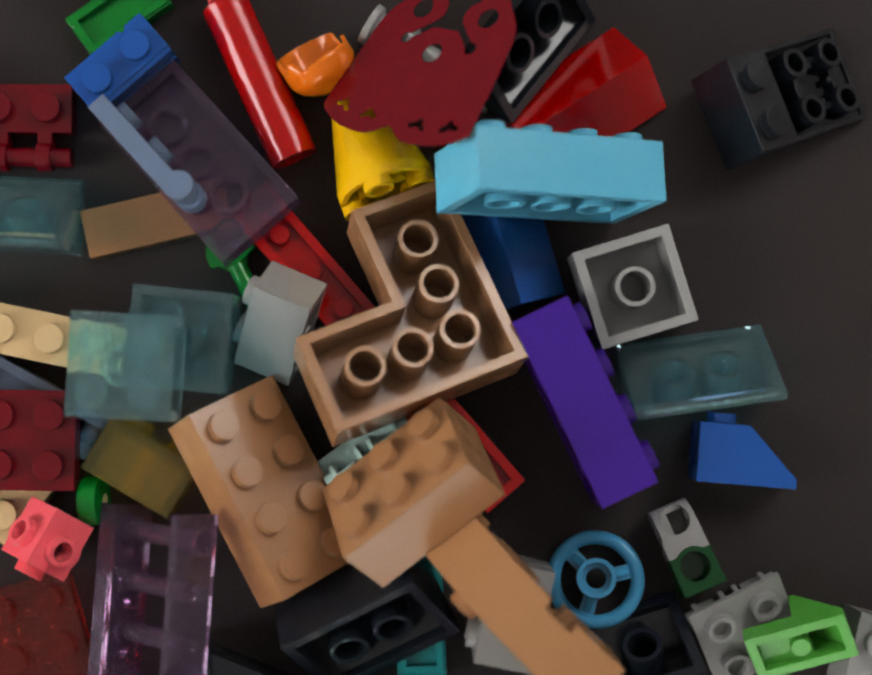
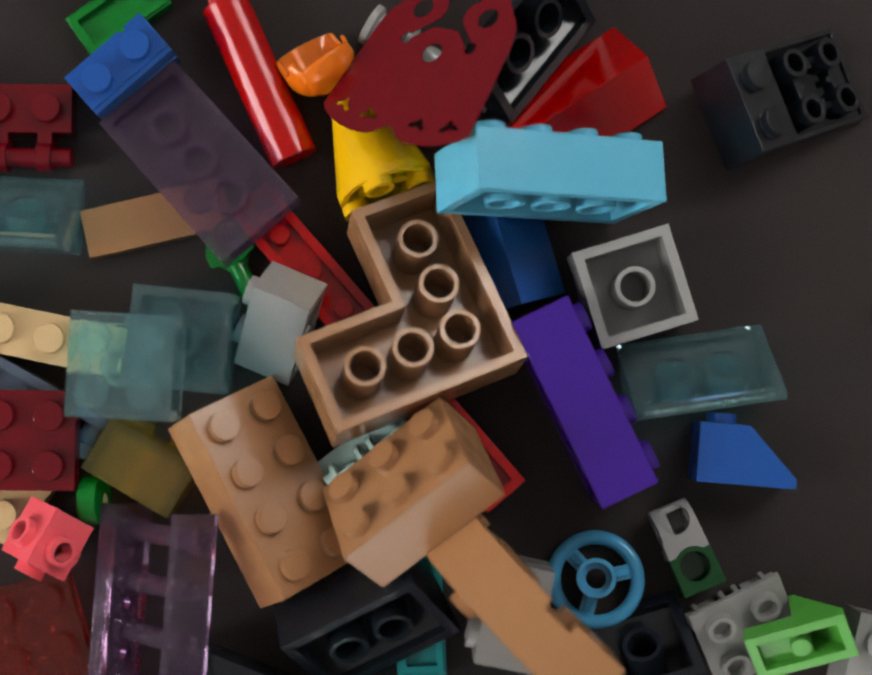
(150, 155): sand blue plate -> none

